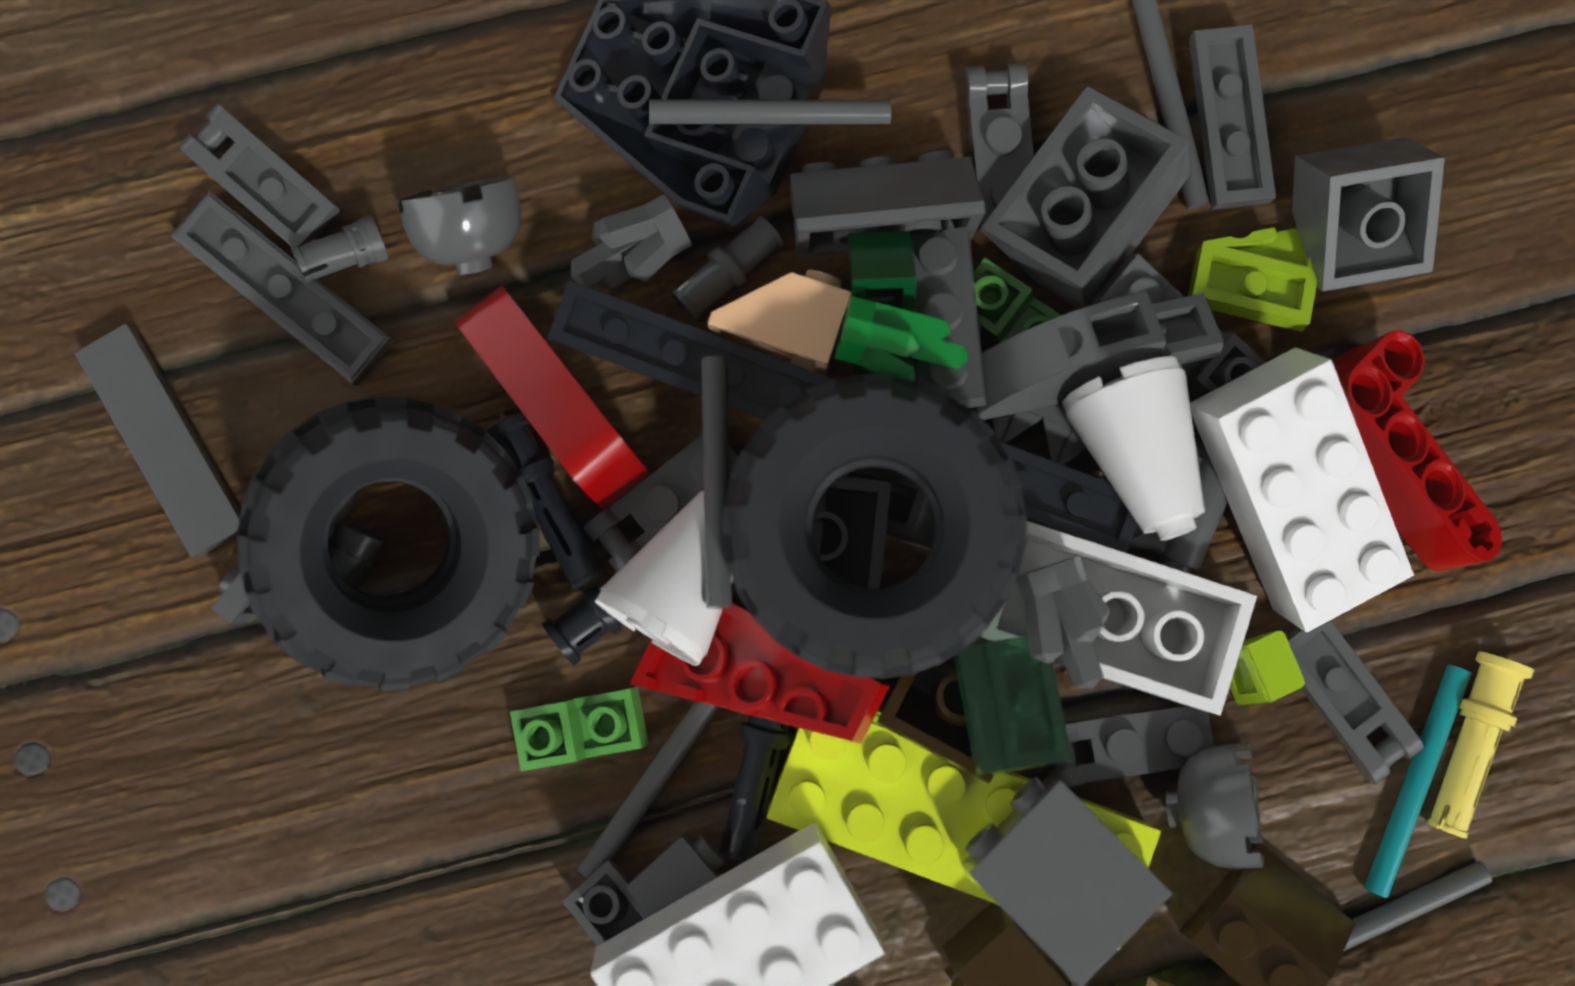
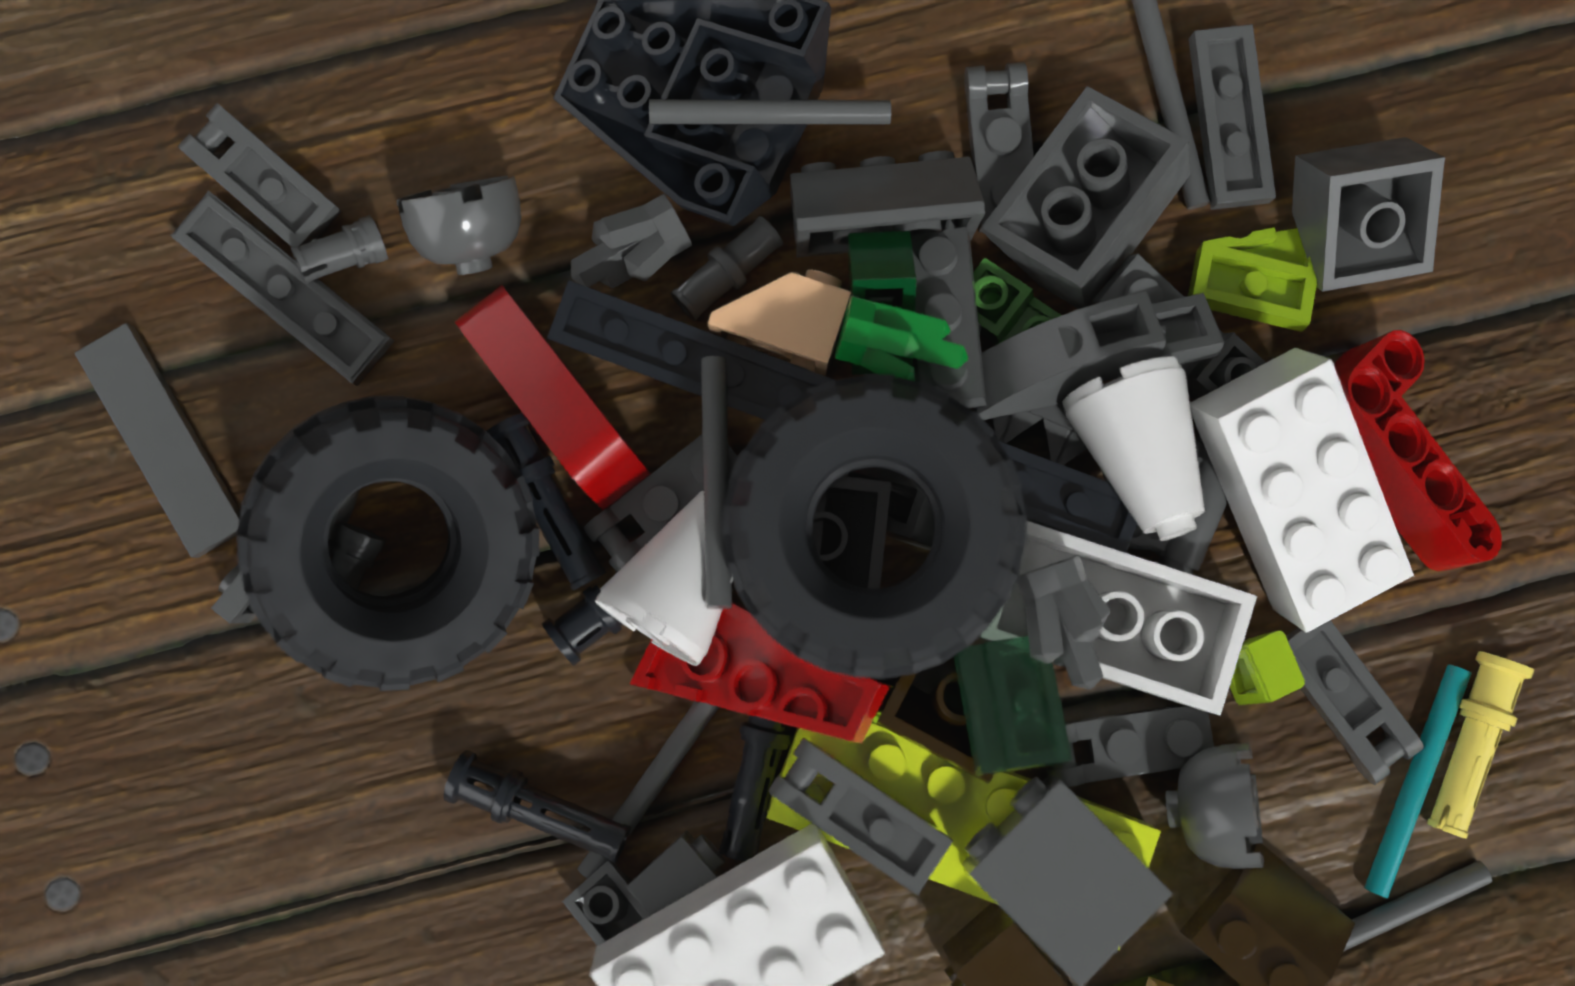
(504, 802): none -> black pin
(579, 728): bright green slope -> none
(863, 817): none -> dark grey plate

